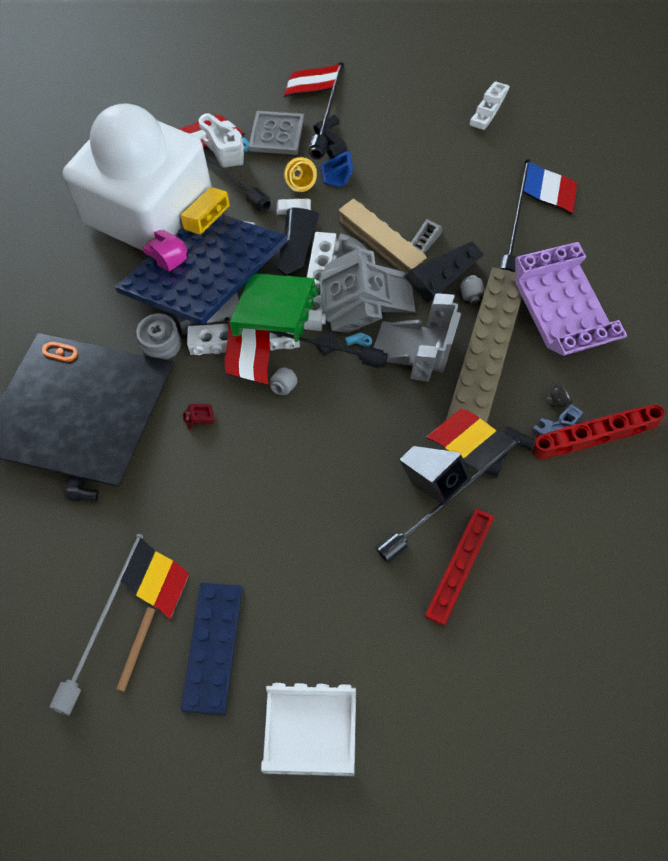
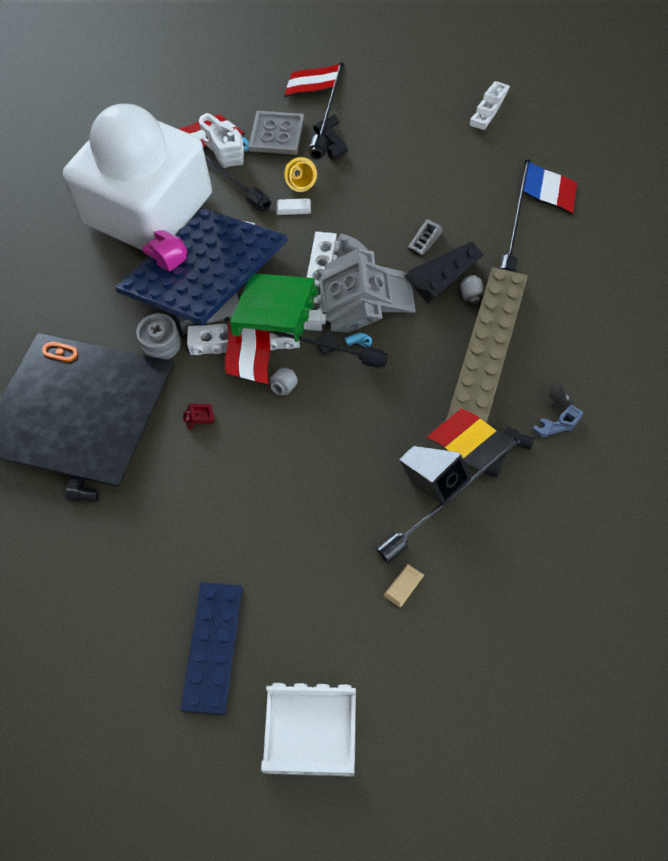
(135, 649): medium nougat bar -> none
(148, 577): flag -> none
(205, 210): yellow brick -> none
(299, 228): black panel -> none
(337, 170): blue slope -> none
(380, 236): tan brick -> none
(403, 585): none -> tan tile
(420, 346): light grey piece -> none
(459, 567): red plate -> none
(564, 300): lavender slope -> none
(598, 431): red beam -> none

